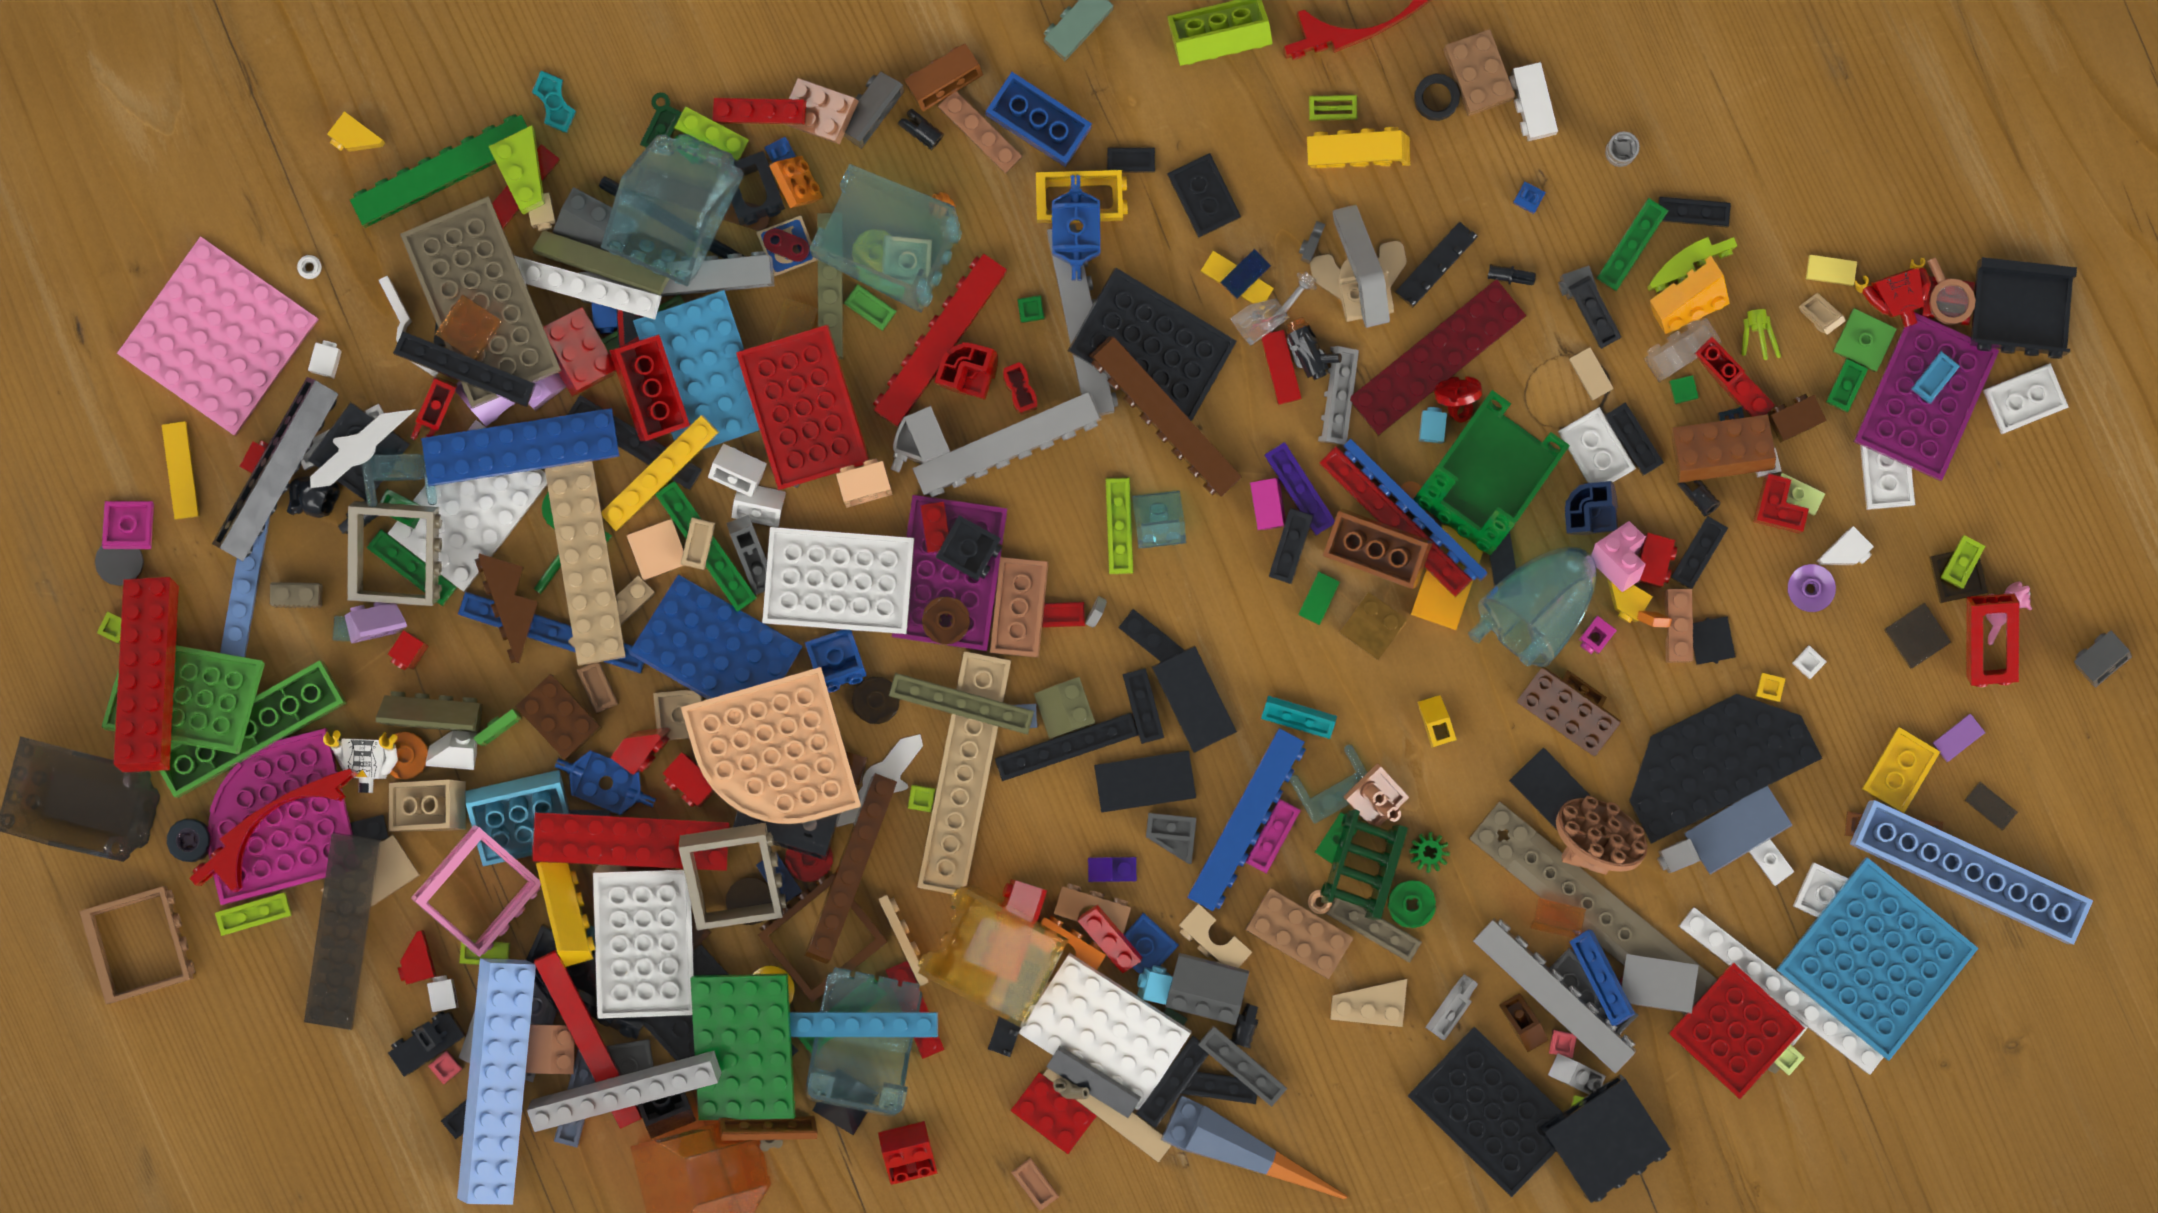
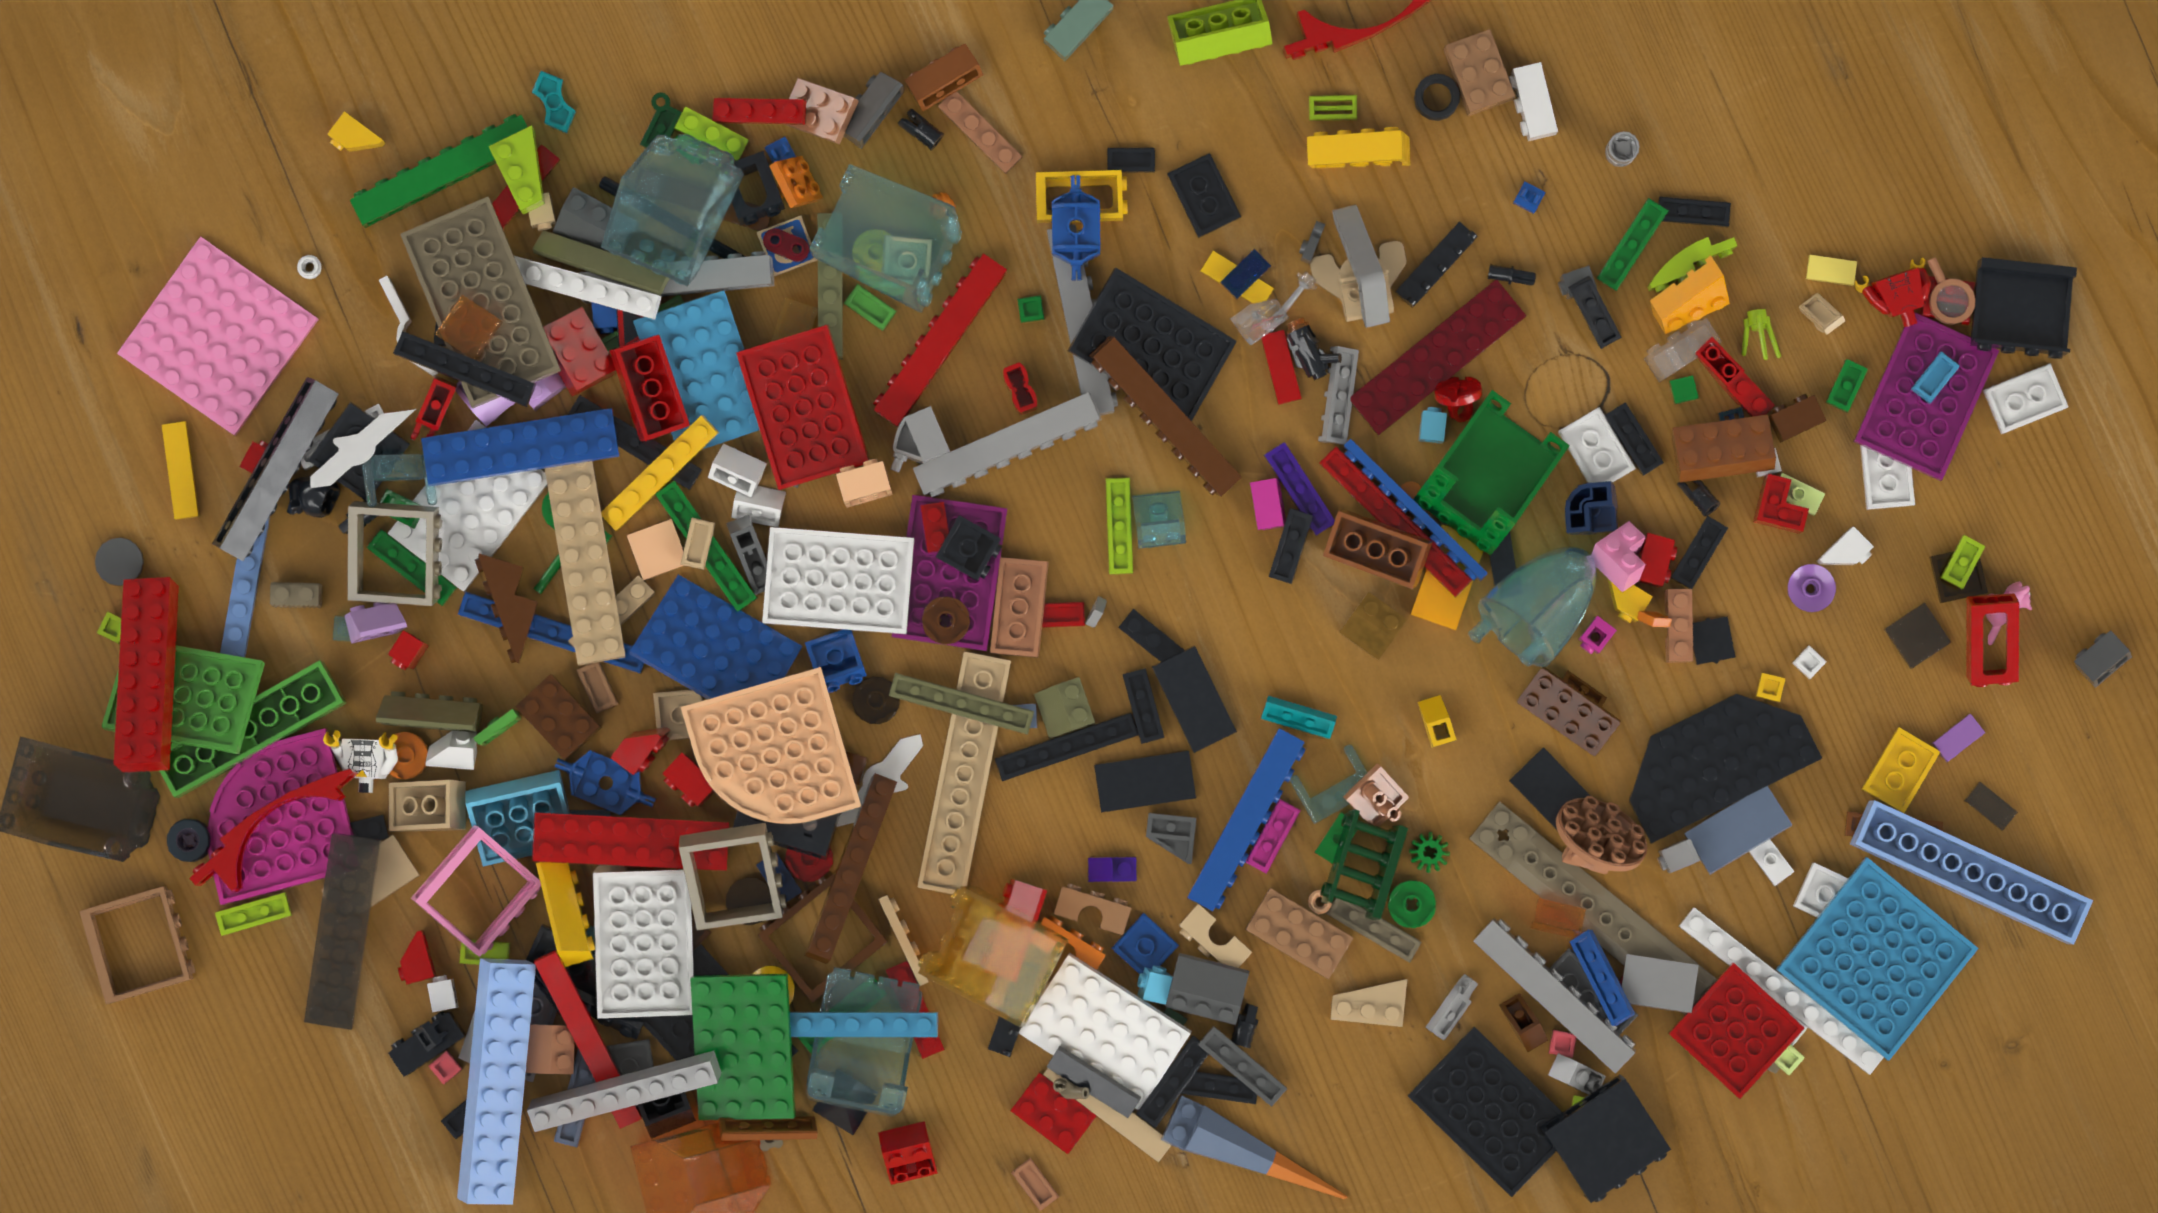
(127, 525): dark pink tile -> none
(325, 359): white brick -> none
(921, 798): lime tile -> none
(968, 369): red brick -> none
(1038, 119): blue brick -> none
(1110, 939): plate -> none
(1318, 598): green tile -> none
(1591, 374): tan tile -> none
(1864, 340): bright green plate -> none

